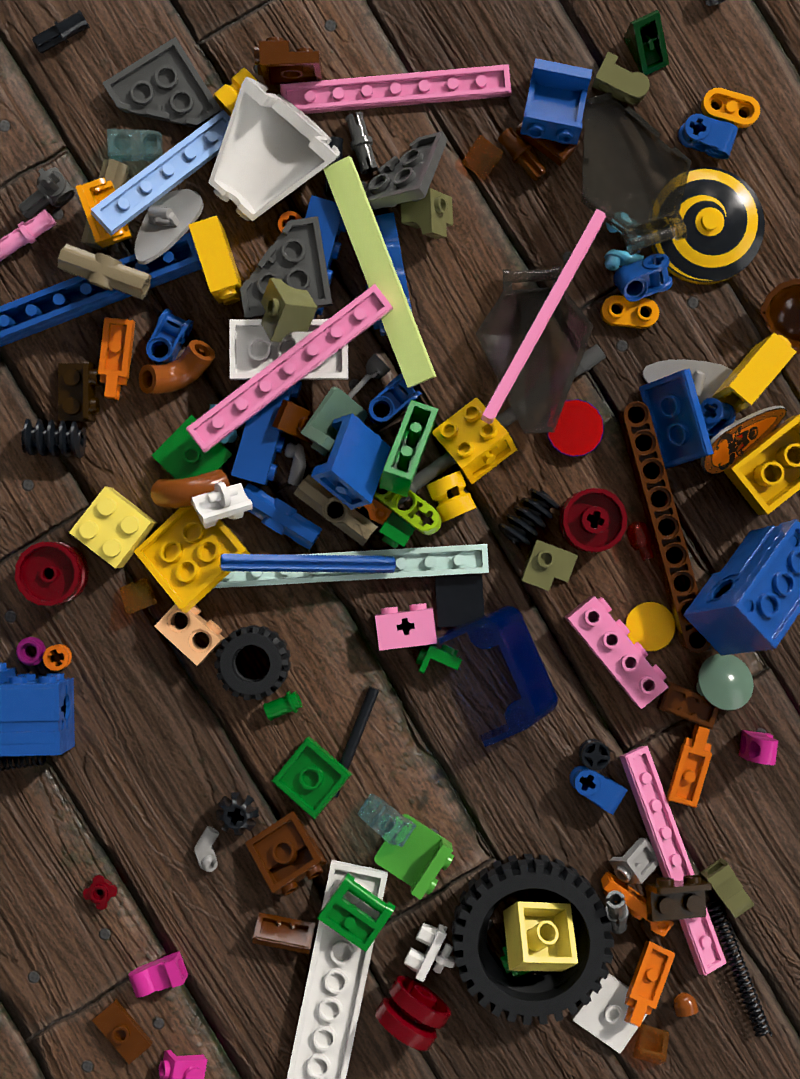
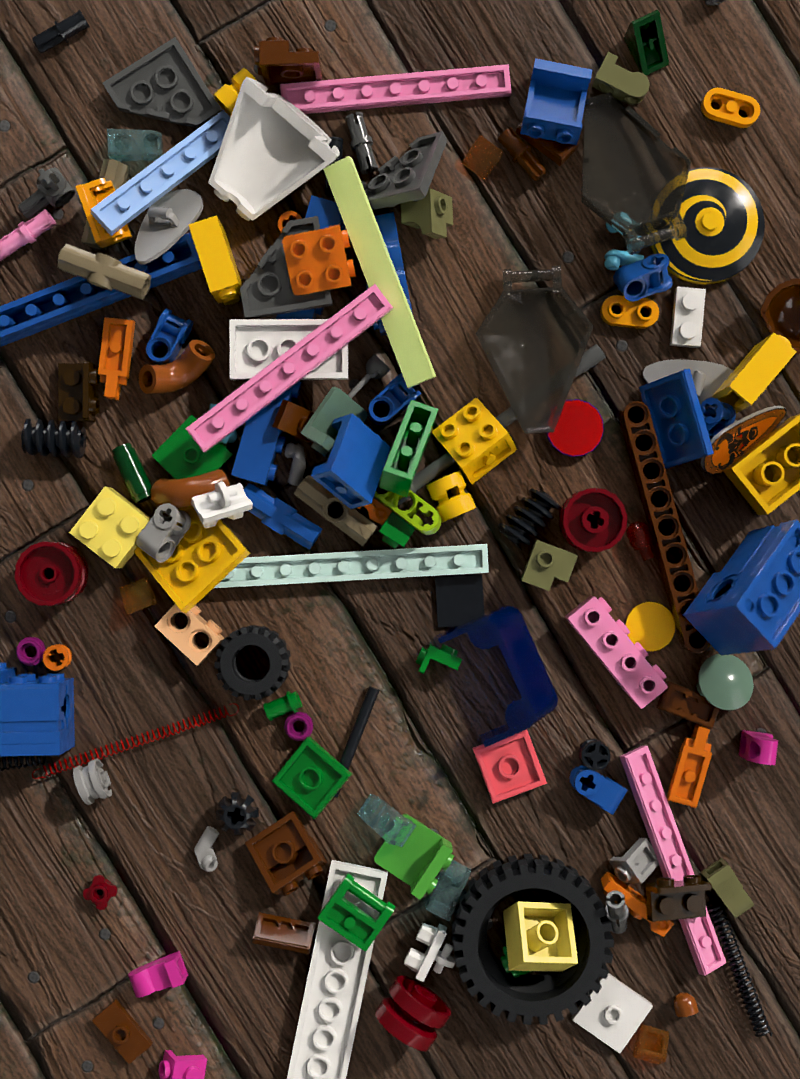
(92, 782): none -> light grey wheel
(132, 472): none -> dark green piece
(162, 534): none -> light grey piece
(190, 725): none -> red piece
(286, 310): olive brick -> none
(295, 734): none -> magenta plate
(307, 563): blue axle -> none
(318, 260): none -> orange bracket
(421, 634): bright pink brick -> none
(448, 890): none -> clear light blue leg
(510, 766): none -> coral plate
(543, 317): bright pink tile -> none
(647, 982): orange hinge -> none
(687, 317): none -> white plate
(712, 136): blue piece -> none

